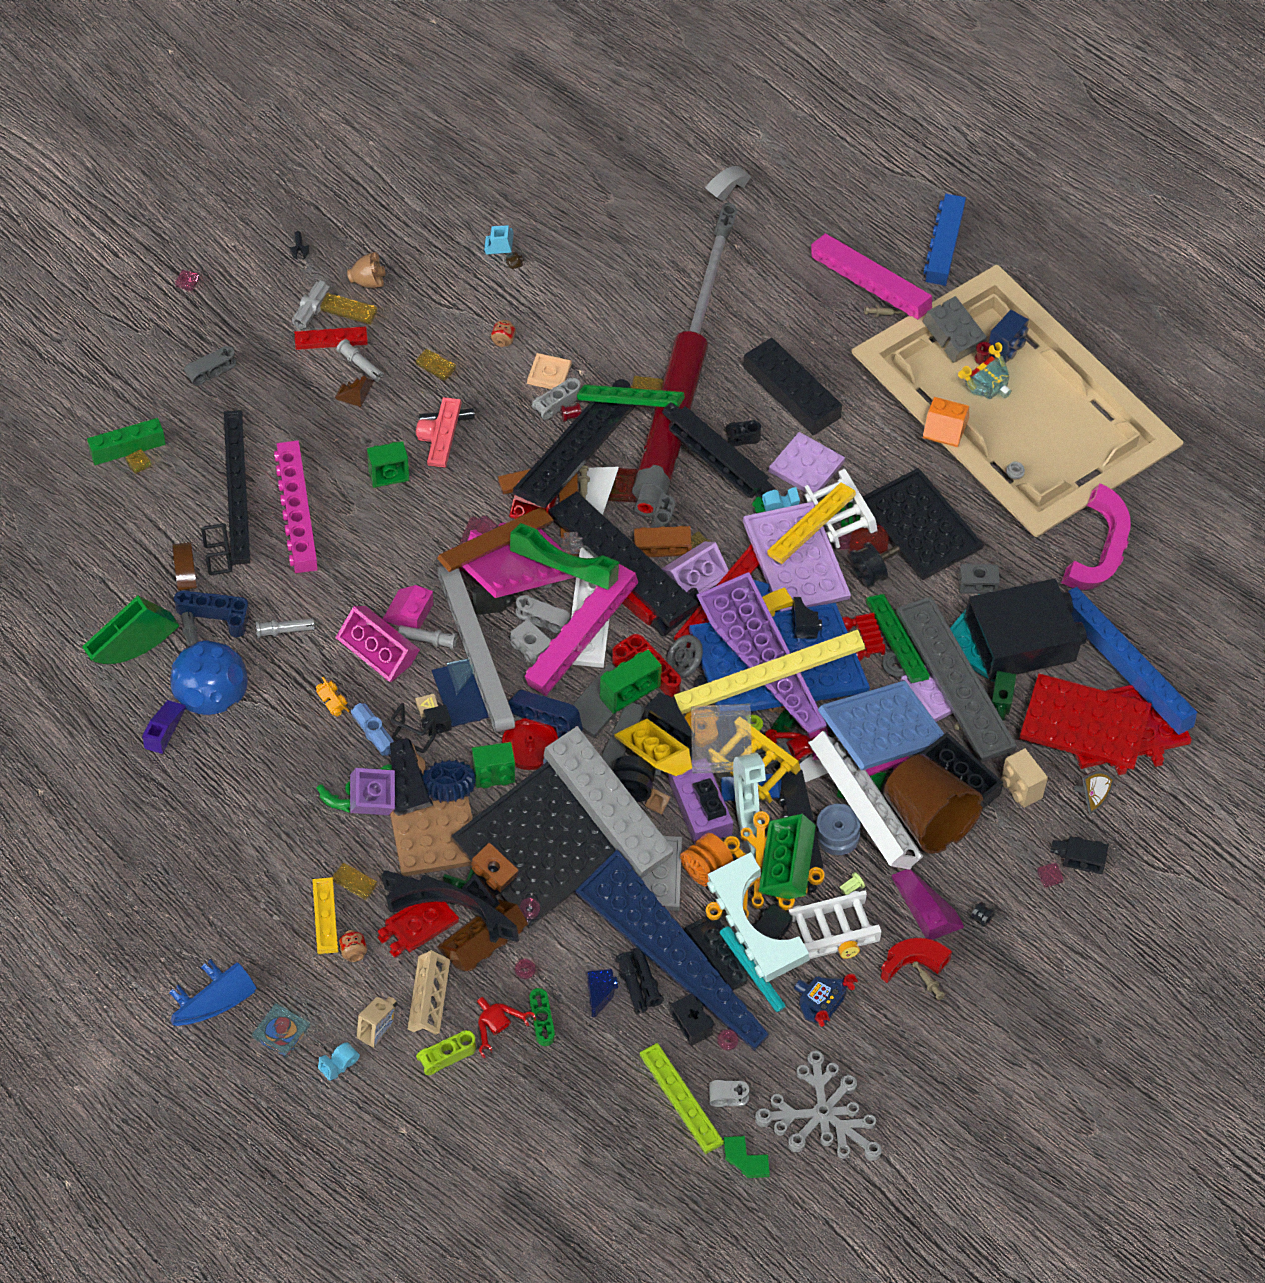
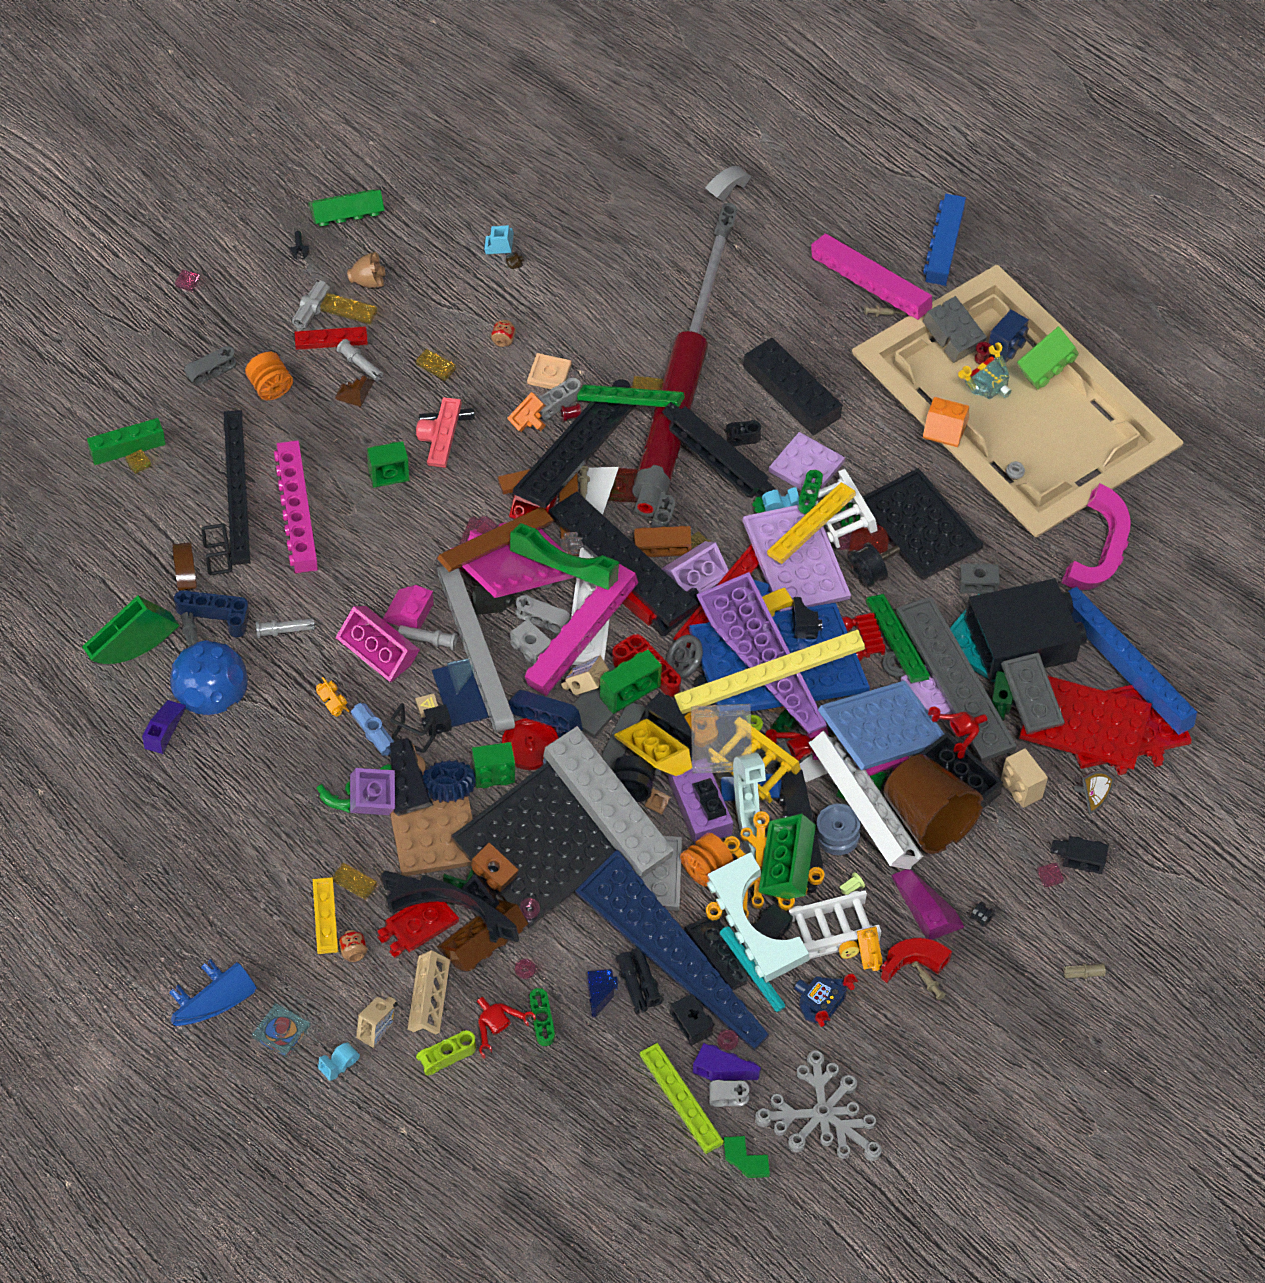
(268, 375): none -> orange wheel
(346, 206): none -> green slope
(528, 413): none -> orange hinge
(585, 676): none -> tan torso
(724, 1066): none -> dark purple slope
(808, 485): none -> green beam
(870, 948): none -> light orange hinge
(961, 724): none -> red piece
(1032, 693): none -> dark grey tile
(1048, 358): none -> bright green slope
(1084, 971): none -> dark tan axle

